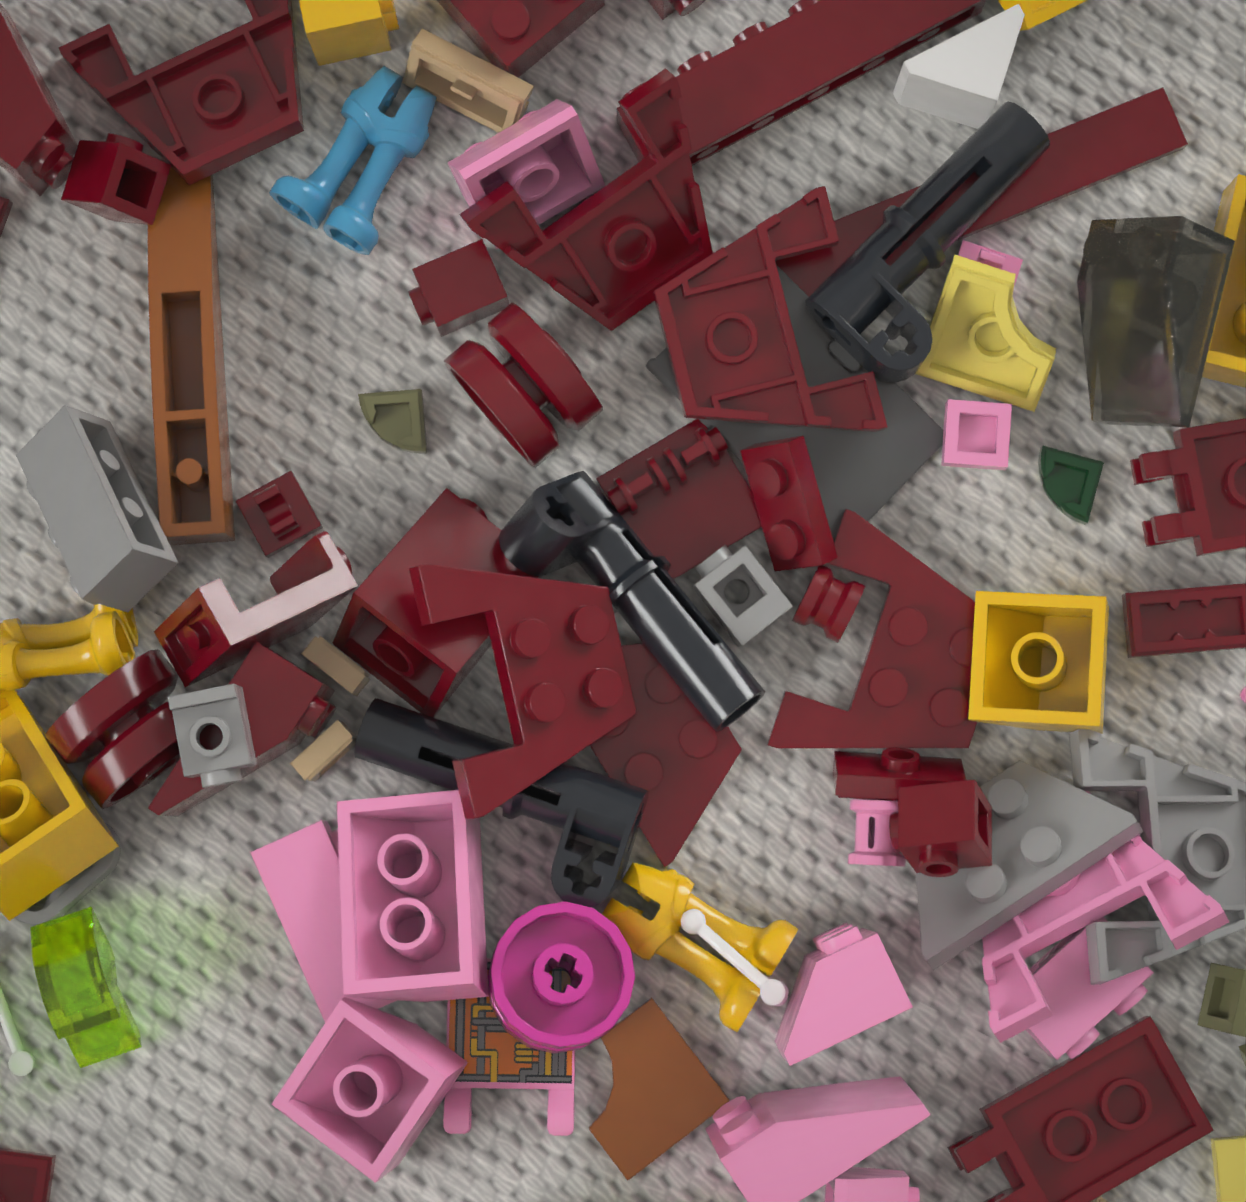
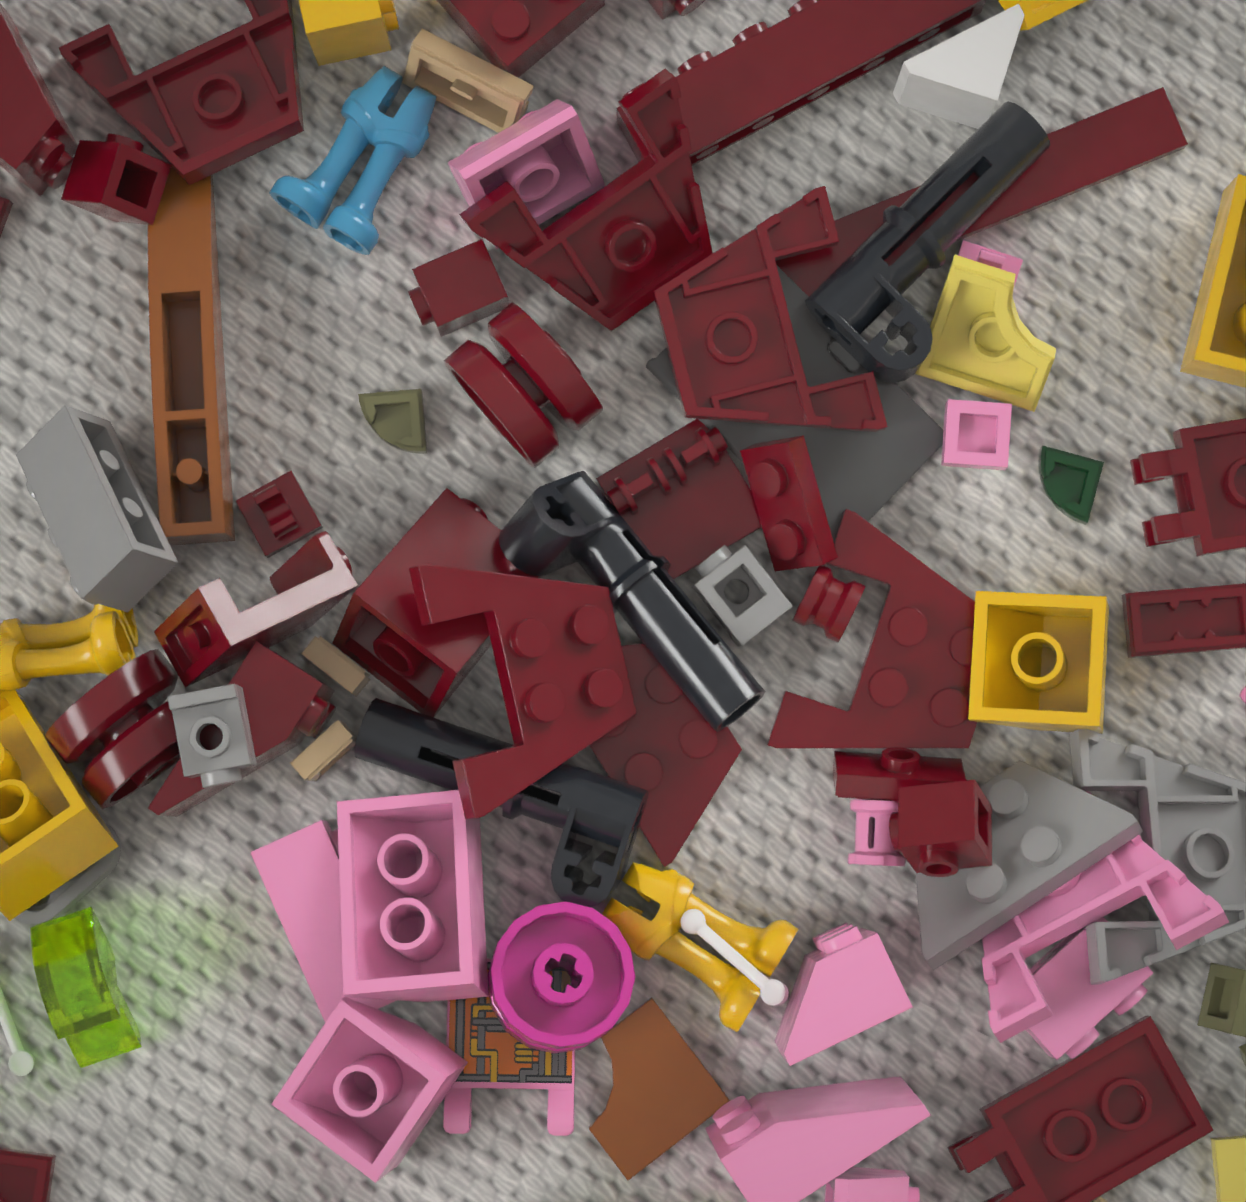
(1149, 316): clear smoke slope -> none

